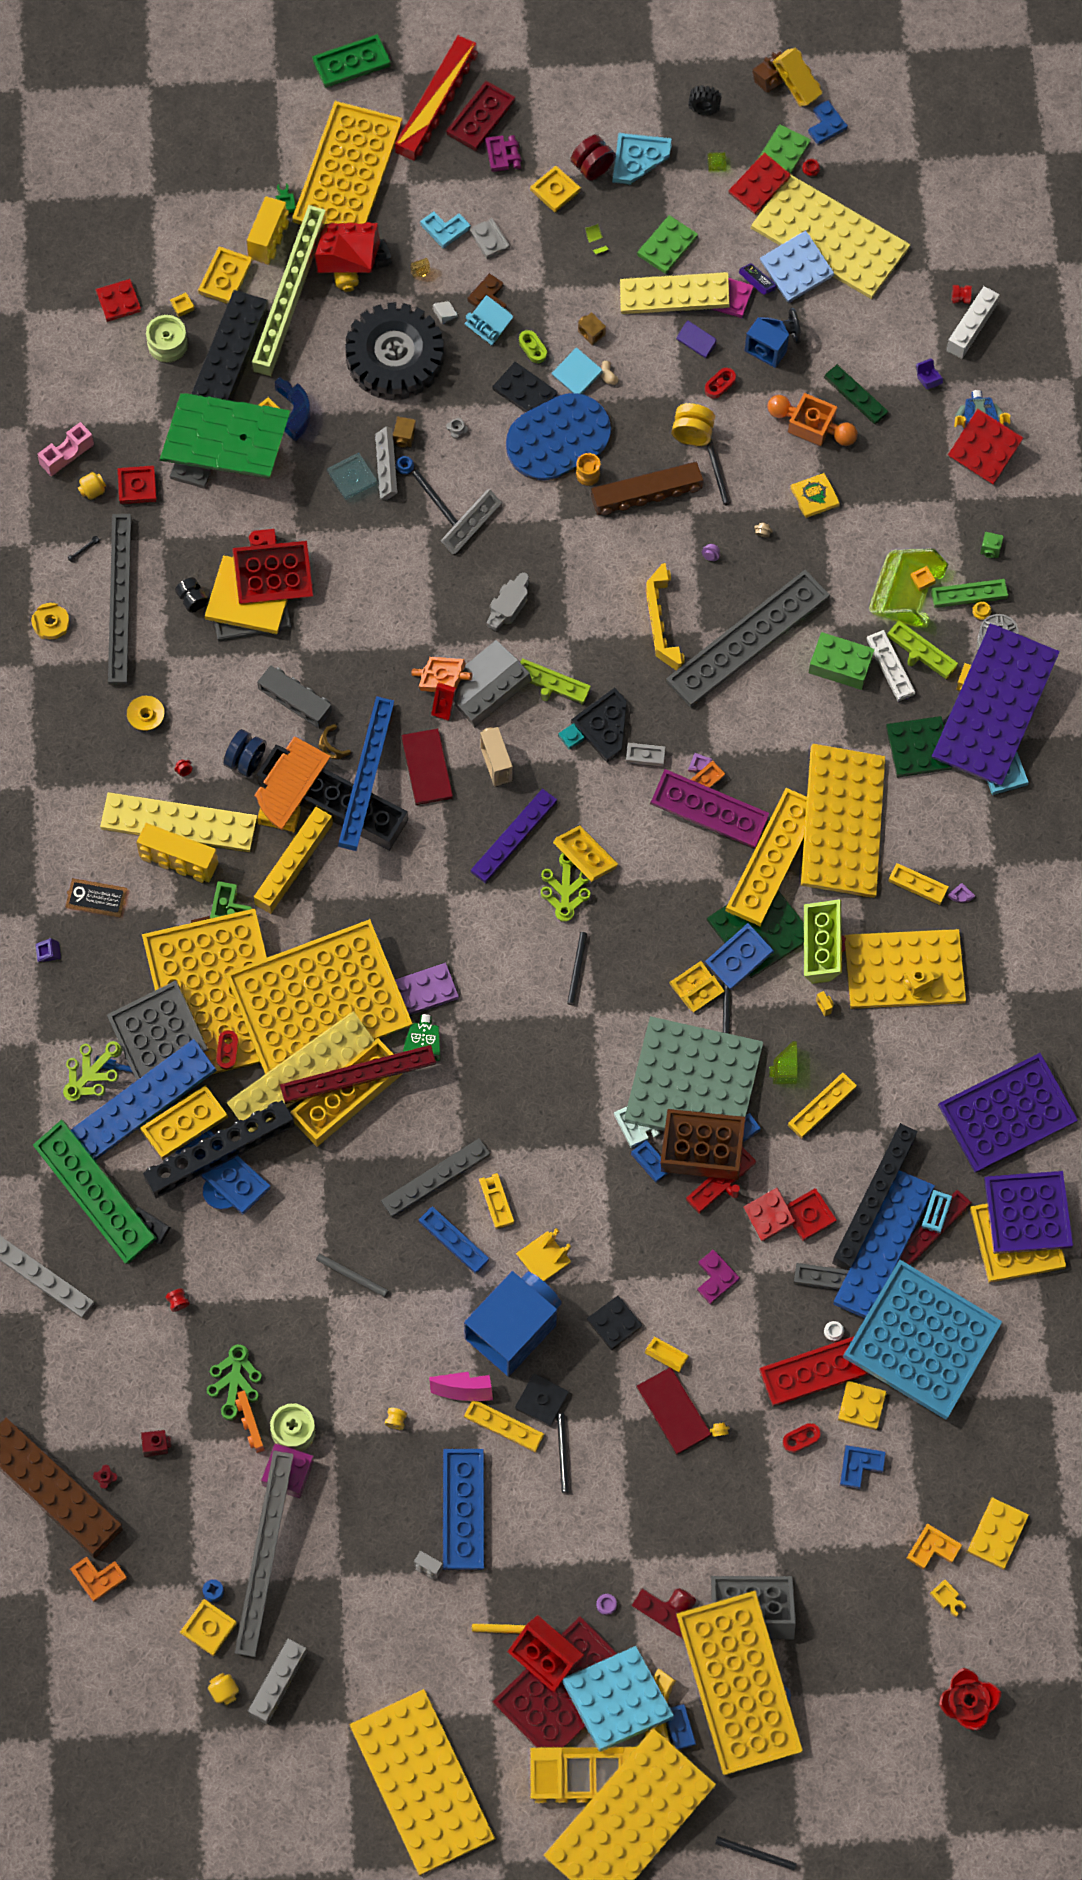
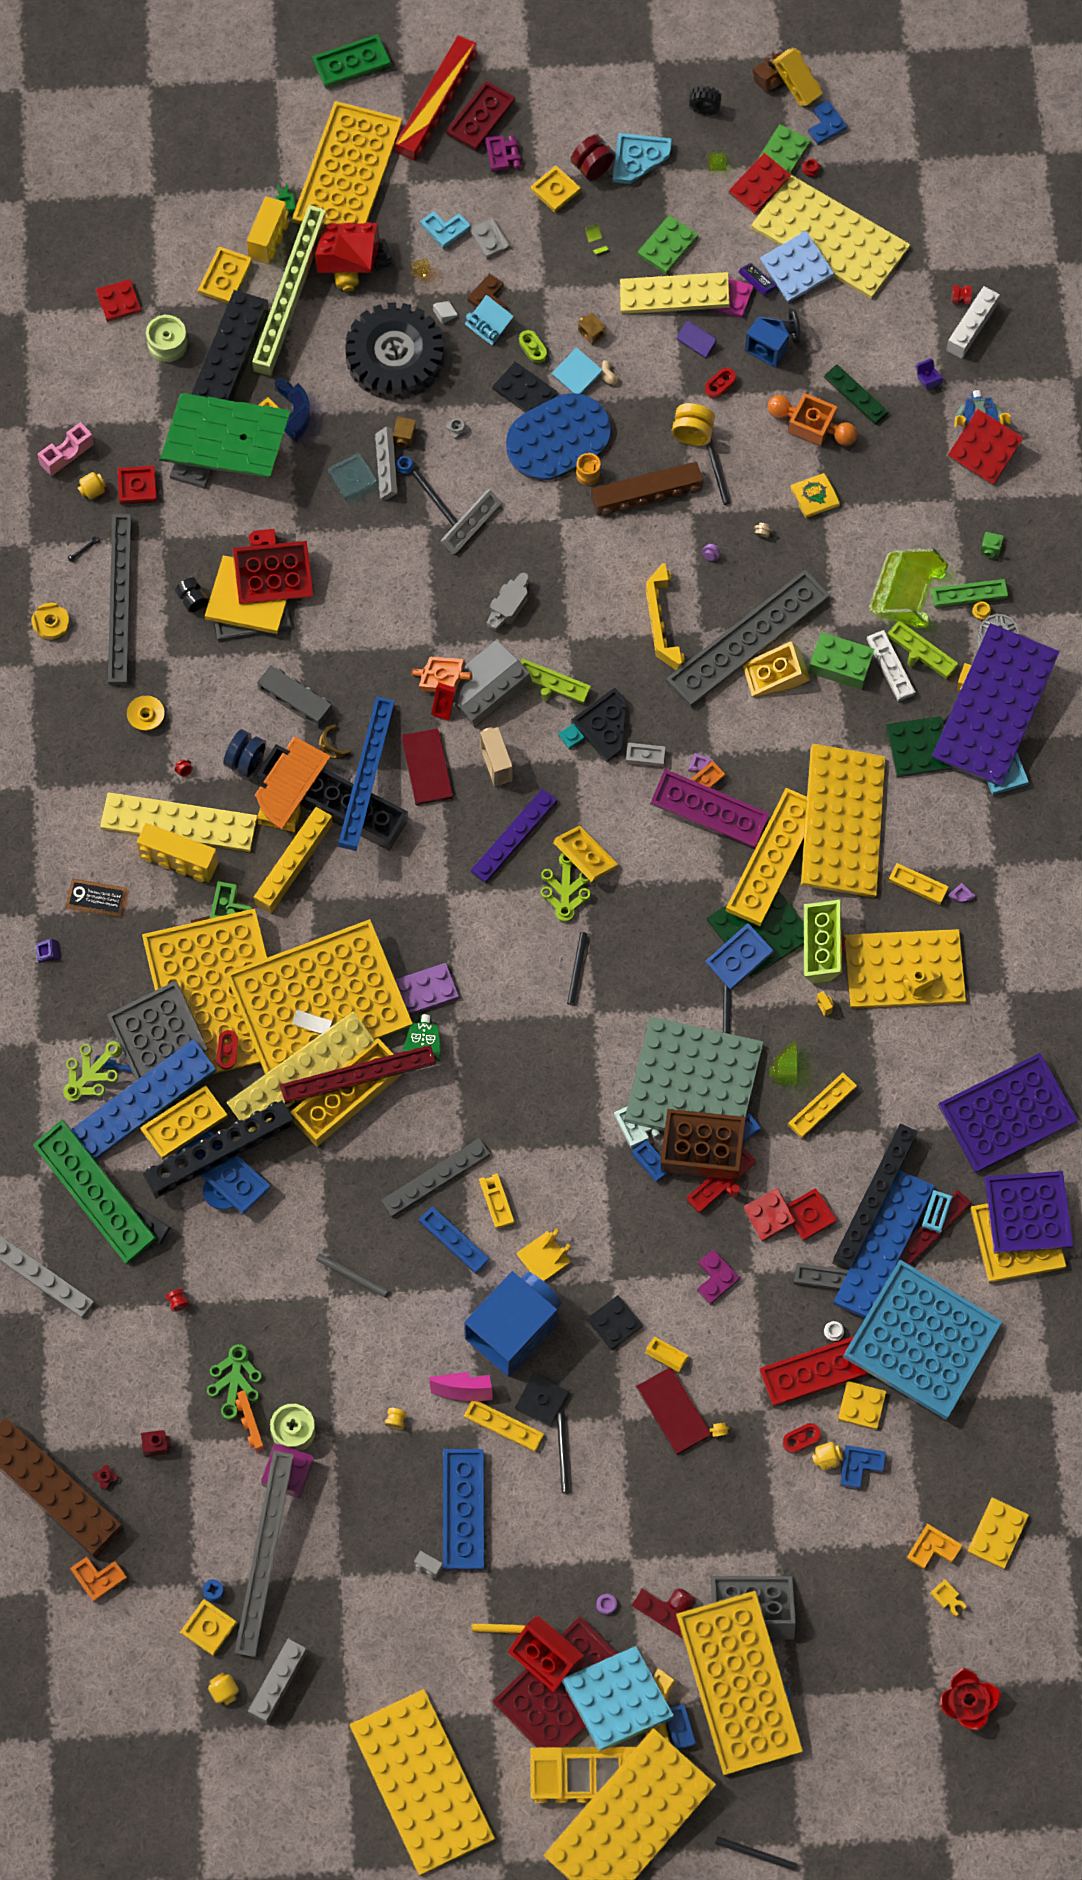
(182, 304): yellow plate -> none
(311, 1022): none -> white sticker
(696, 986): yellow slope -> none
(776, 670): none -> yellow slope
(828, 1456): none -> yellow head
(923, 578): light orange plate -> none

